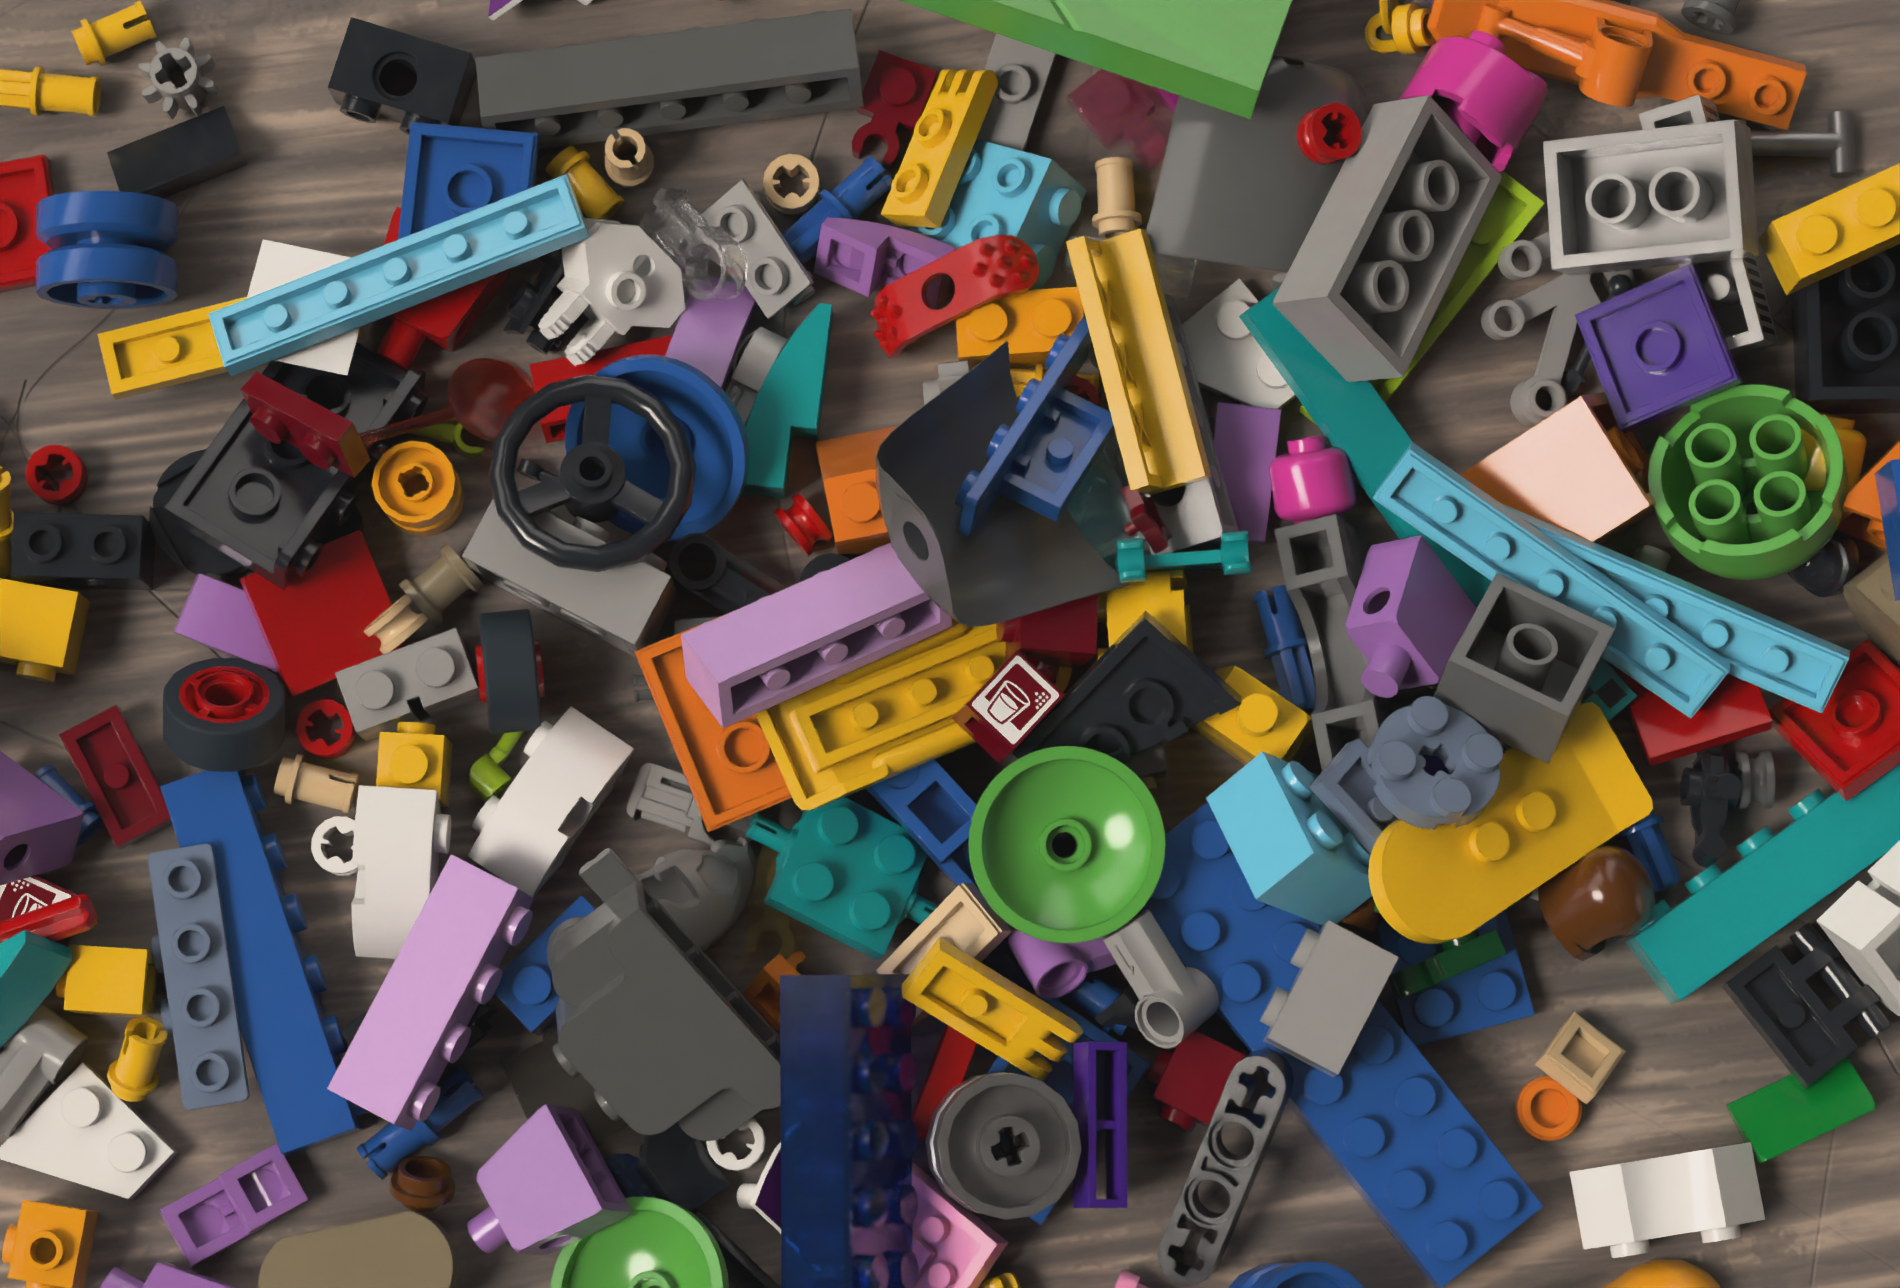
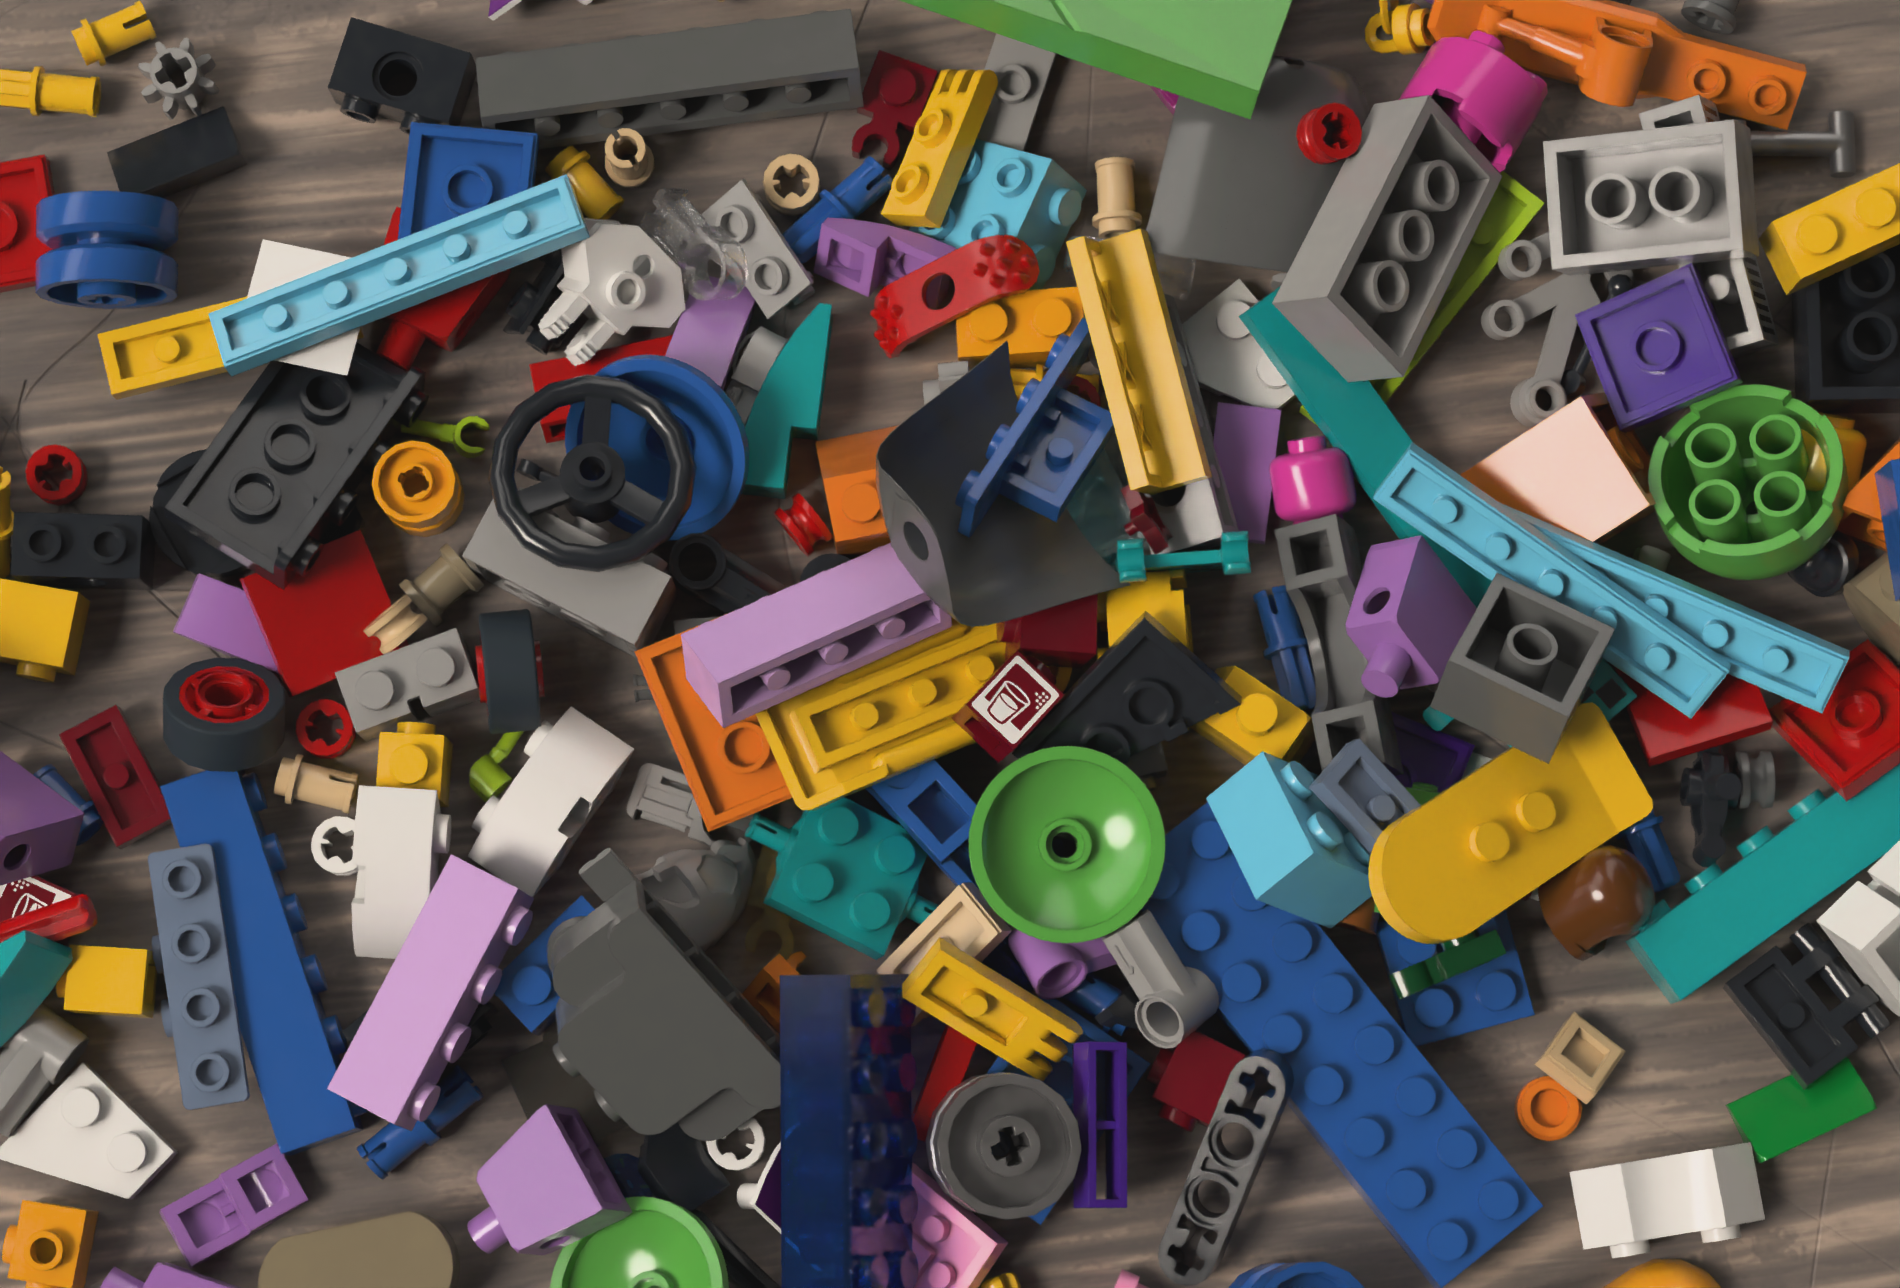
(135, 1072): yellow pin -> none
(317, 432): dark red plate -> none
(422, 1183): reddish brown plate -> none
(478, 396): clear red piece -> none
(1117, 110): clear pink plate -> none
(1328, 998): light grey brick -> none
(1452, 737): sand blue plate -> none

